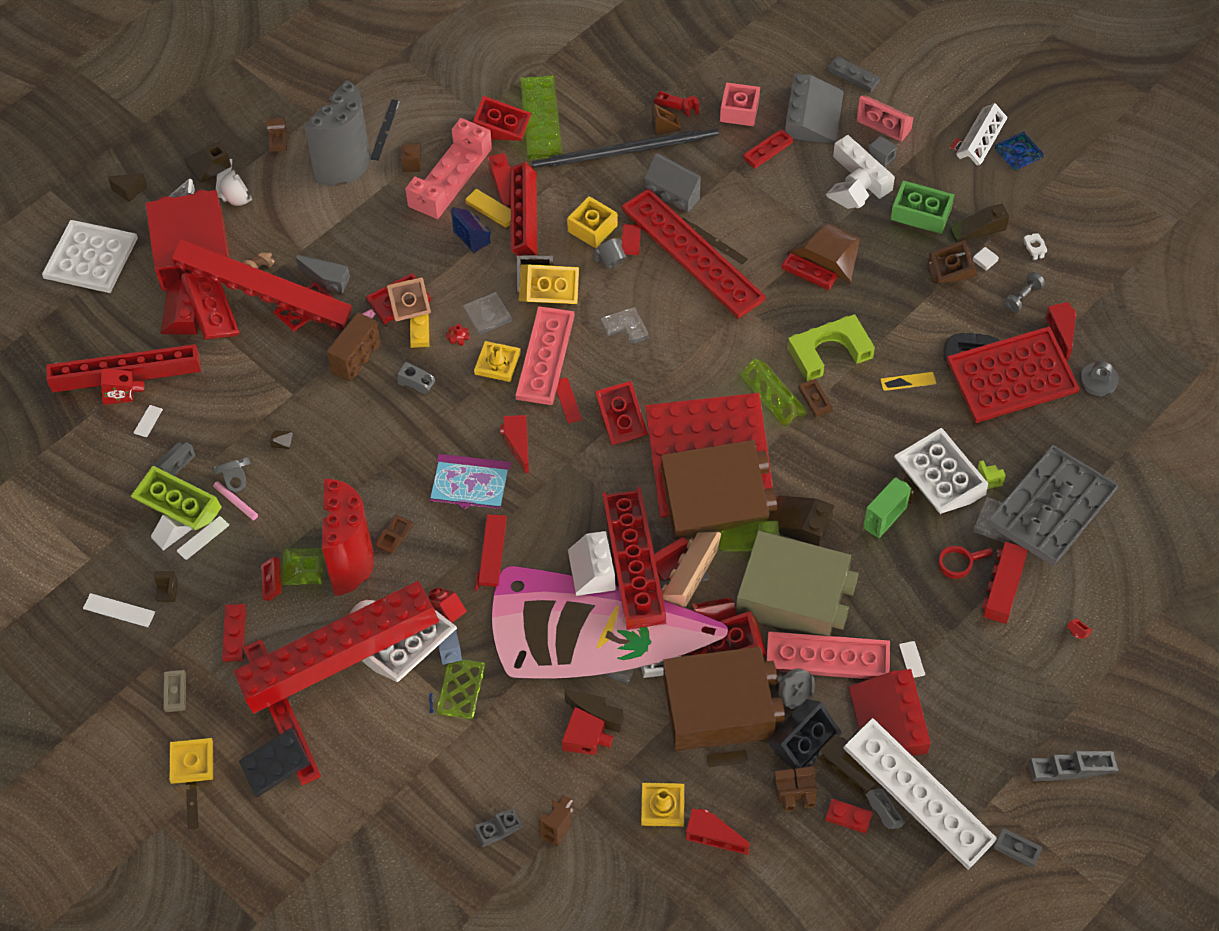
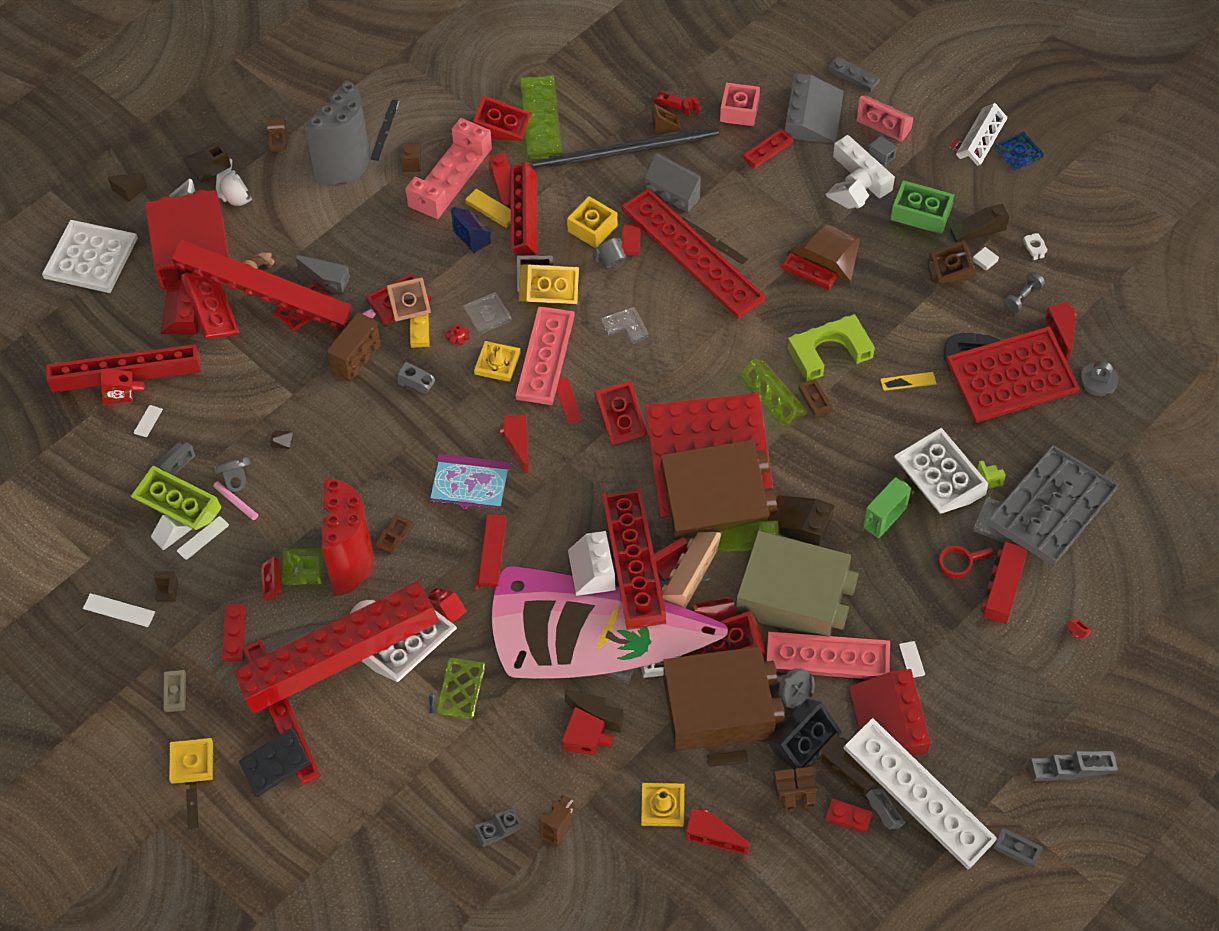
(450, 649): sand blue brick -> none

